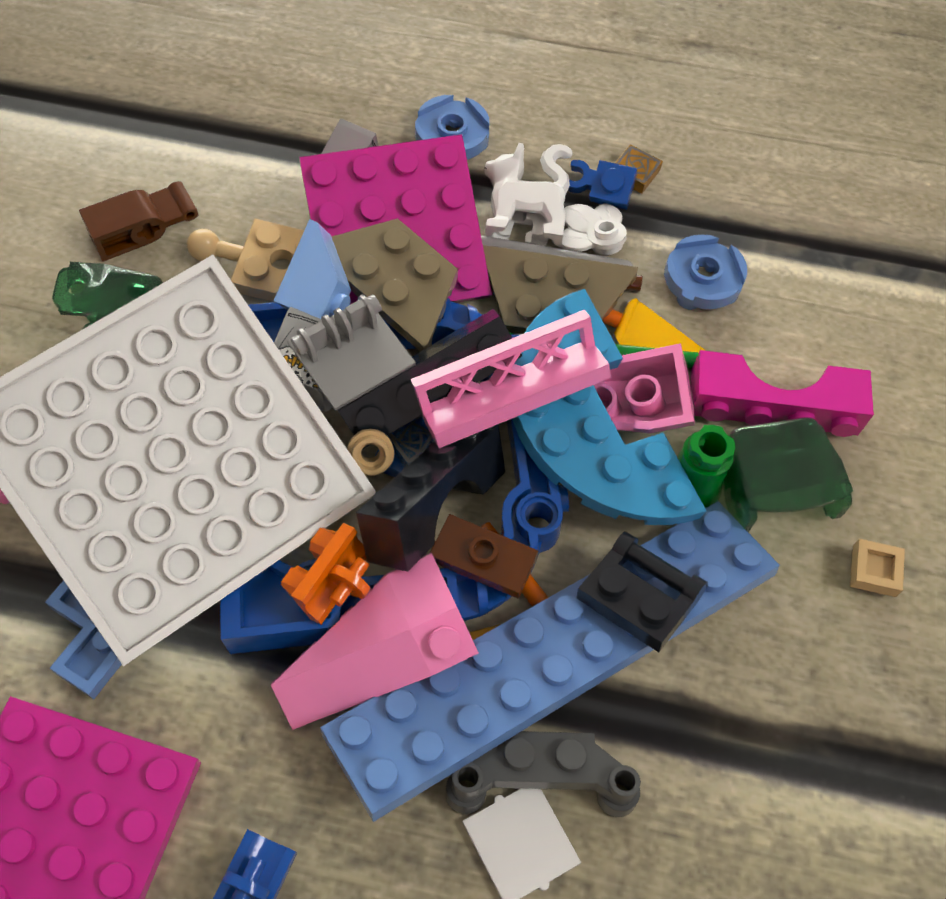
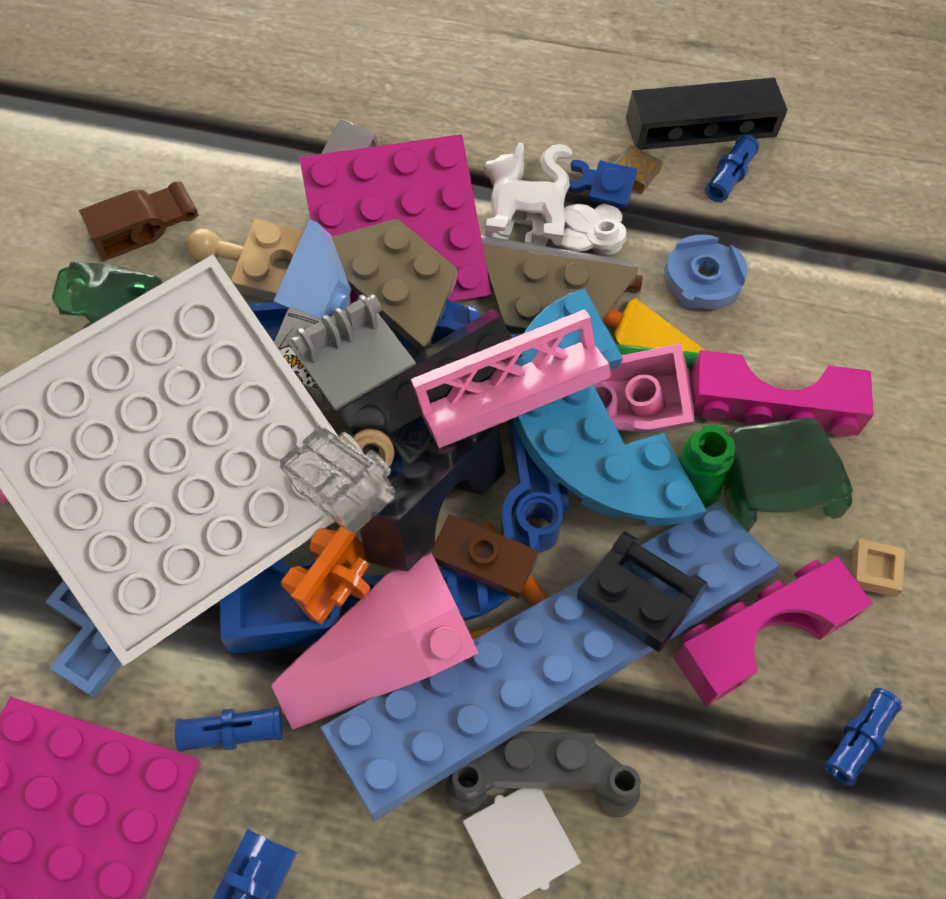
(228, 729): none -> blue pin
(339, 477): none -> clear brick
(467, 116): medium blue plate -> none
(705, 113): none -> black brick
(724, 657): none -> dark pink arch
(732, 168): none -> blue pin
(863, 736): none -> blue pin

